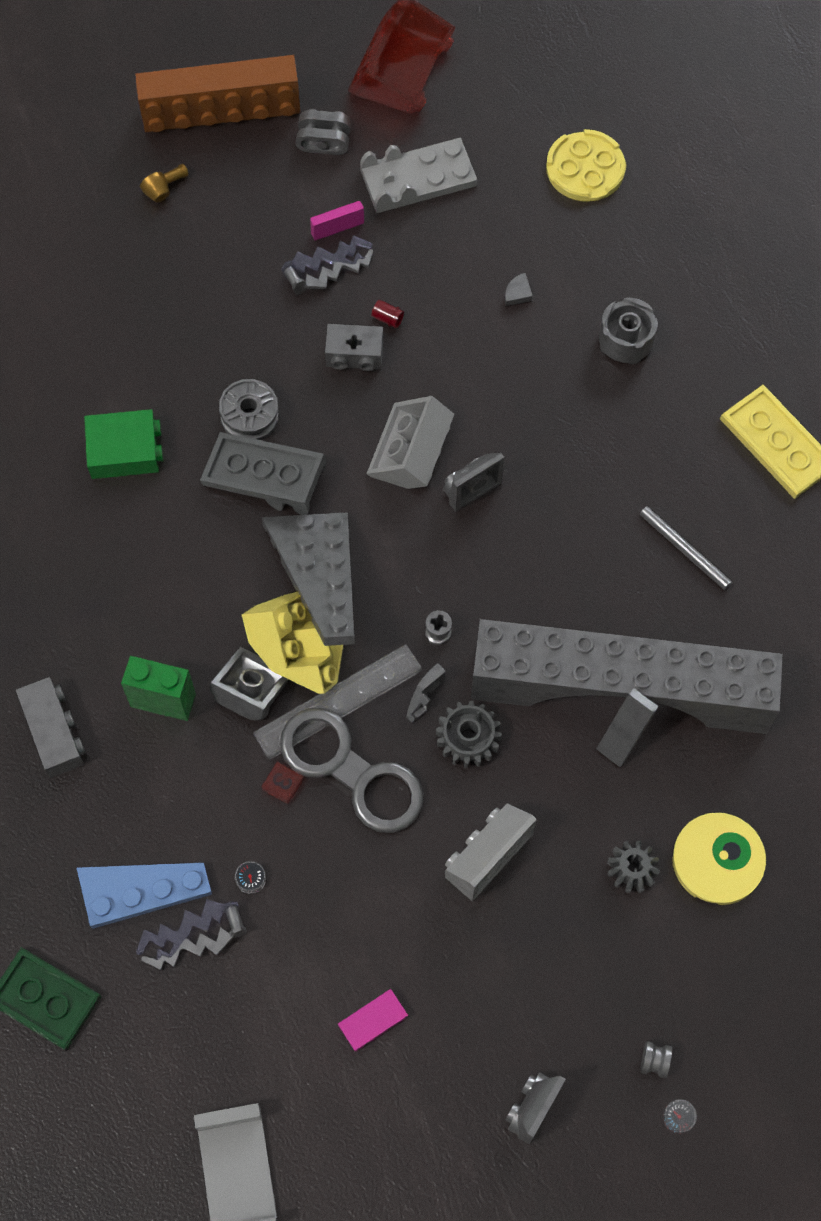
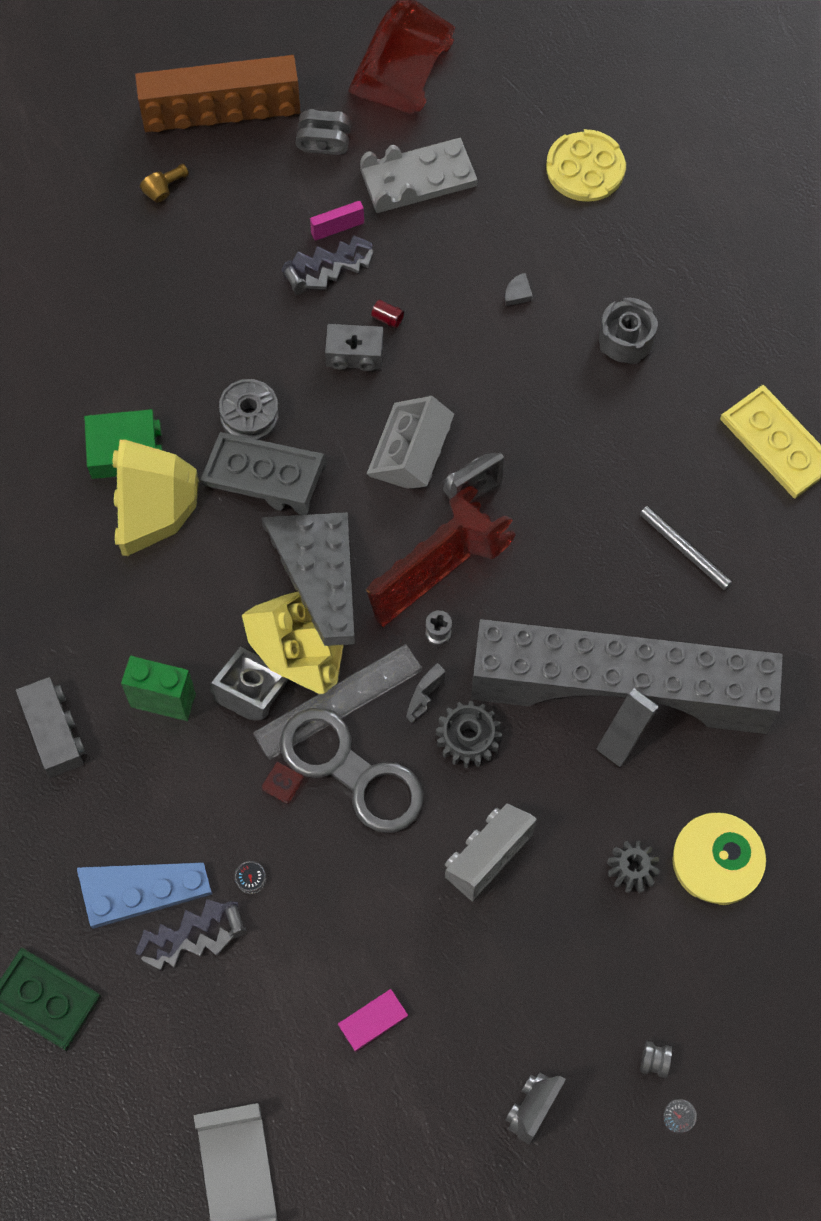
(152, 495): none -> light yellow brick
(439, 555): none -> clear red hinge

